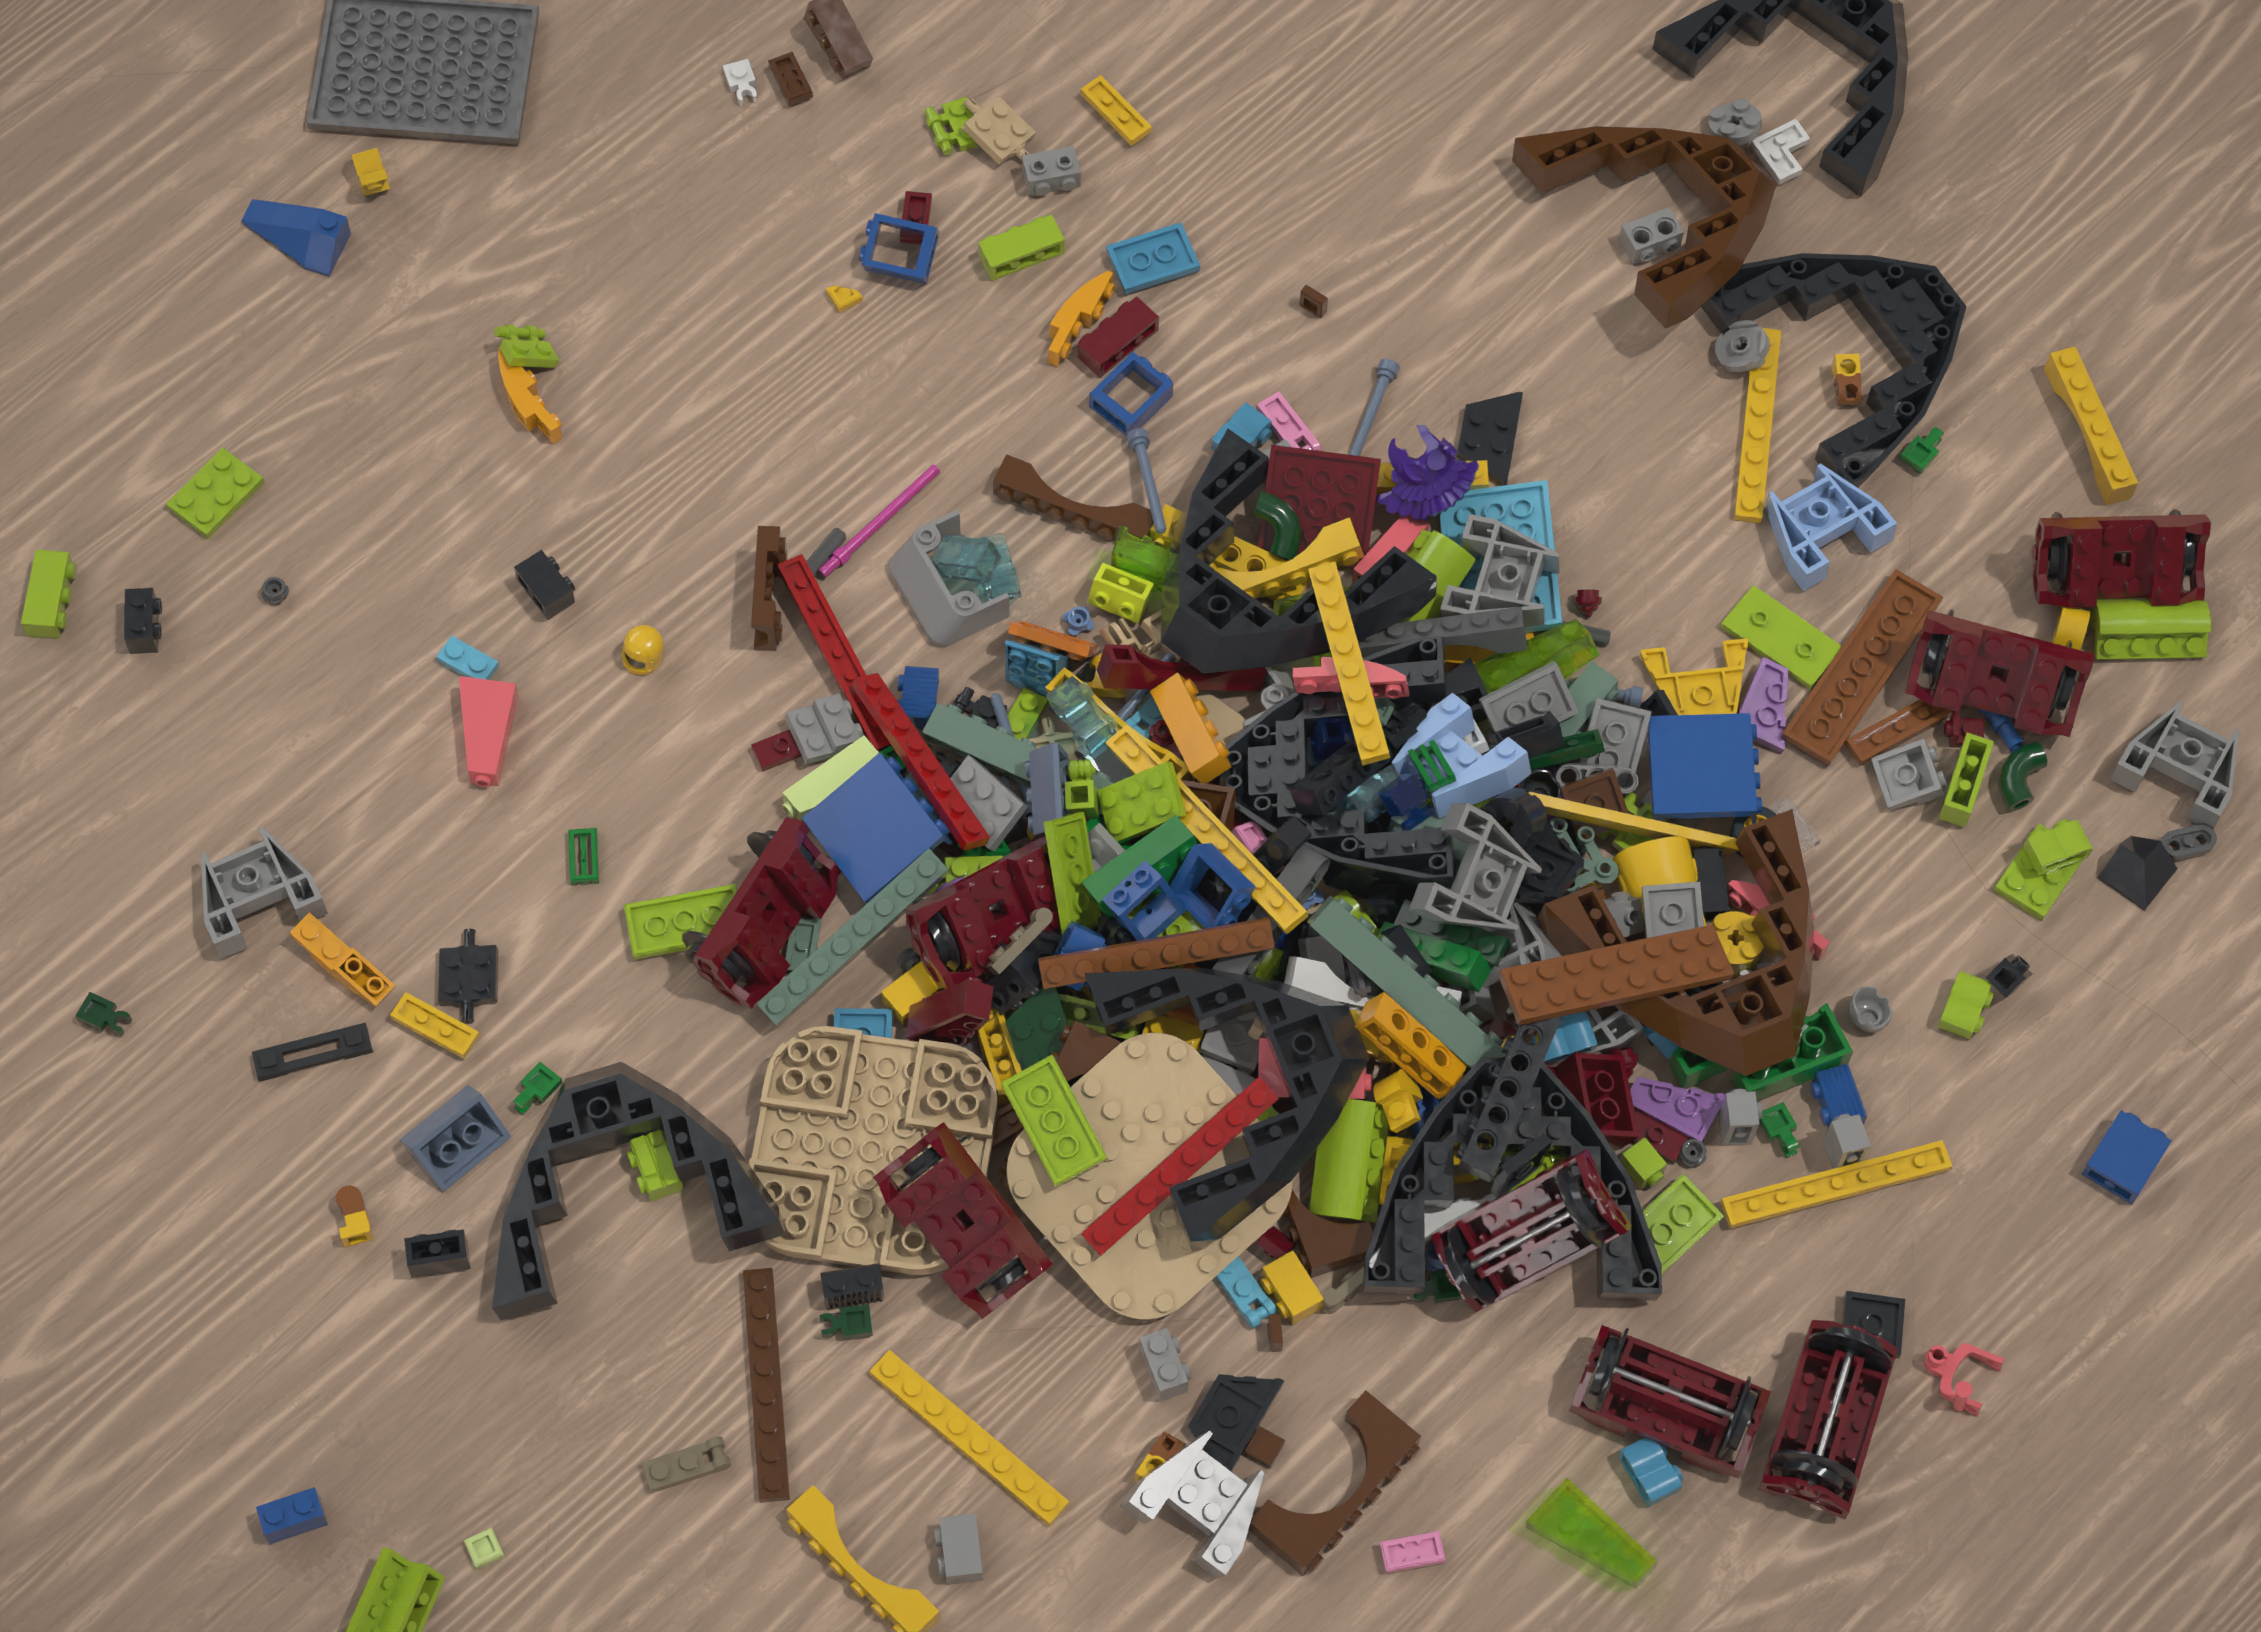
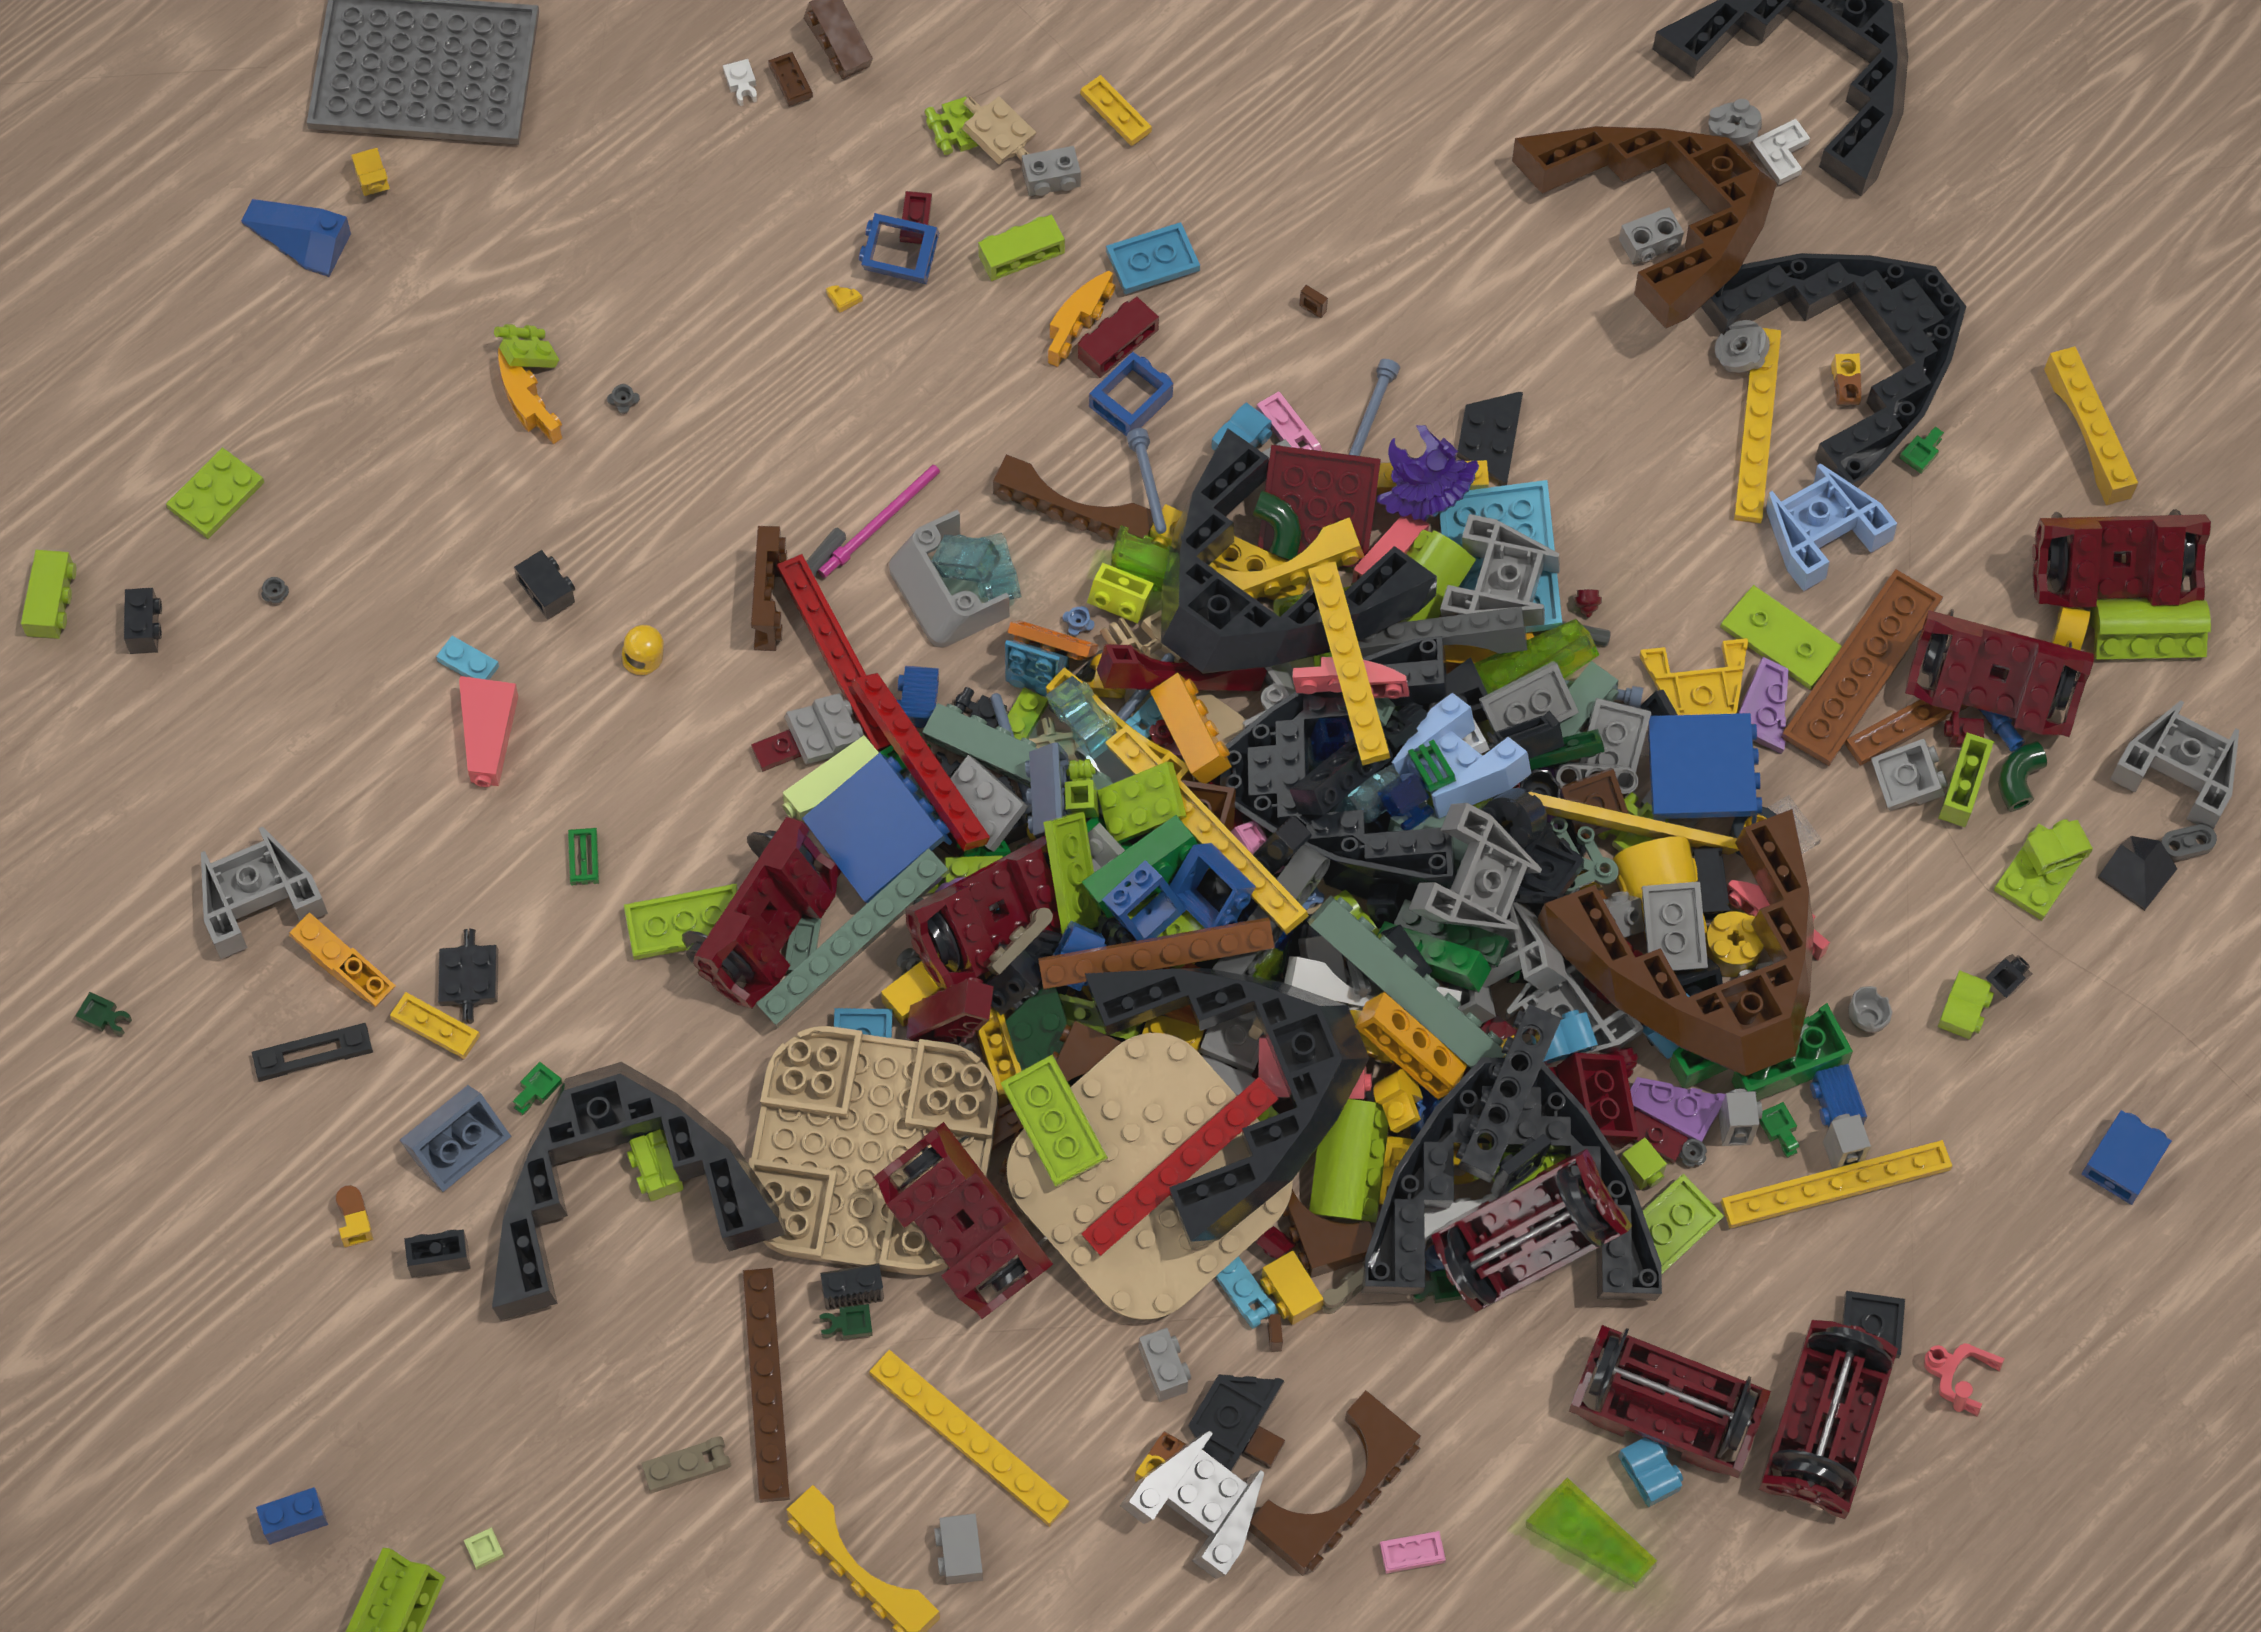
(620, 391): none -> dark grey plate
(1615, 974): dark orange plate -> none

